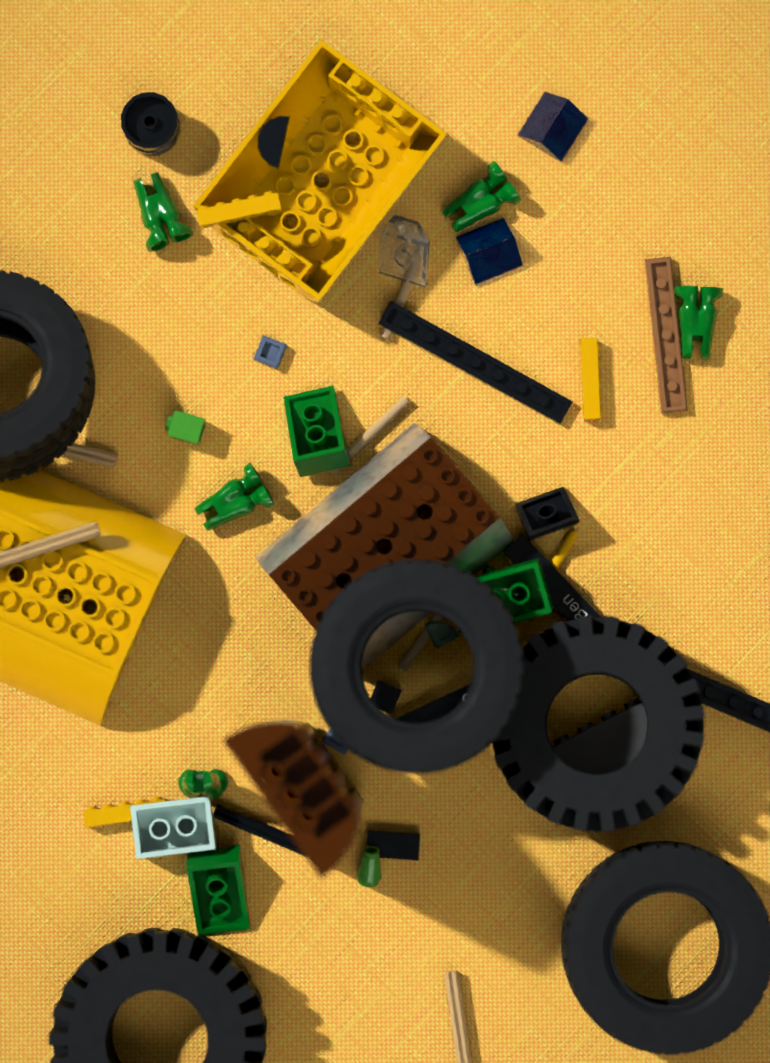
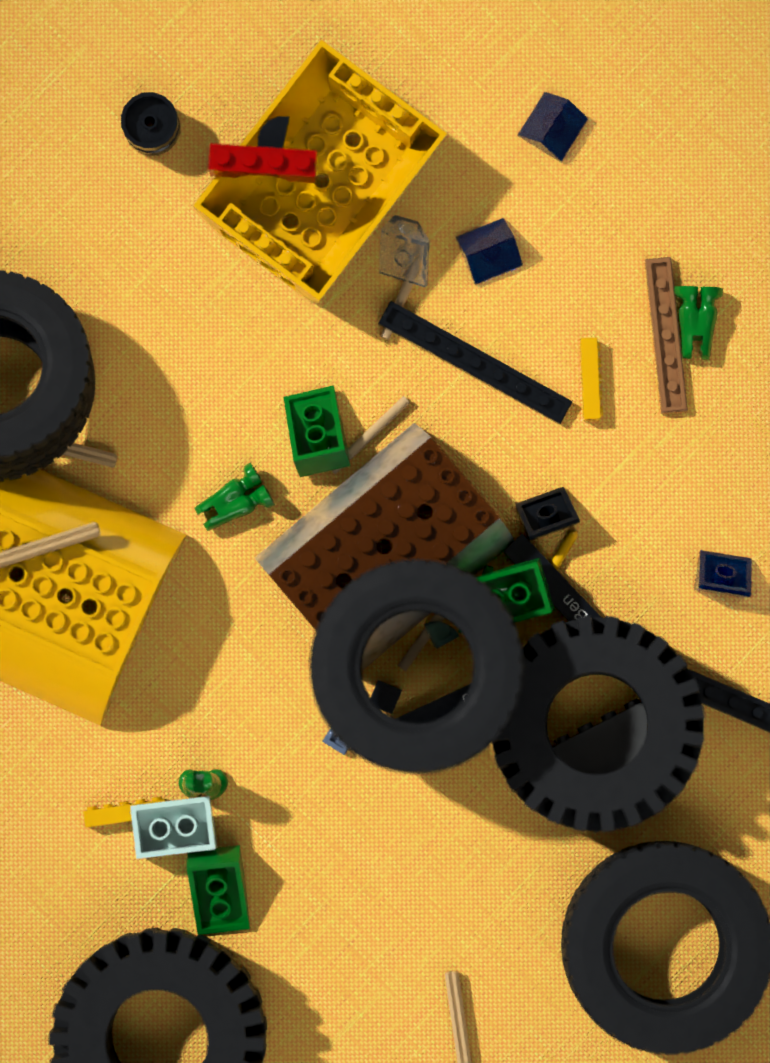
(159, 209): green piece -> none
(185, 427): bright green brick -> none
(238, 210): yellow piece -> none
(256, 827): black axle -> none
(270, 352): sand blue tile -> none
(284, 163): none -> red arch
(310, 774): reddish brown slope -> none
(369, 867): bright green cone -> none
(395, 844): black tile -> none
(478, 200): green piece -> none
(723, 574): none -> clear blue slope

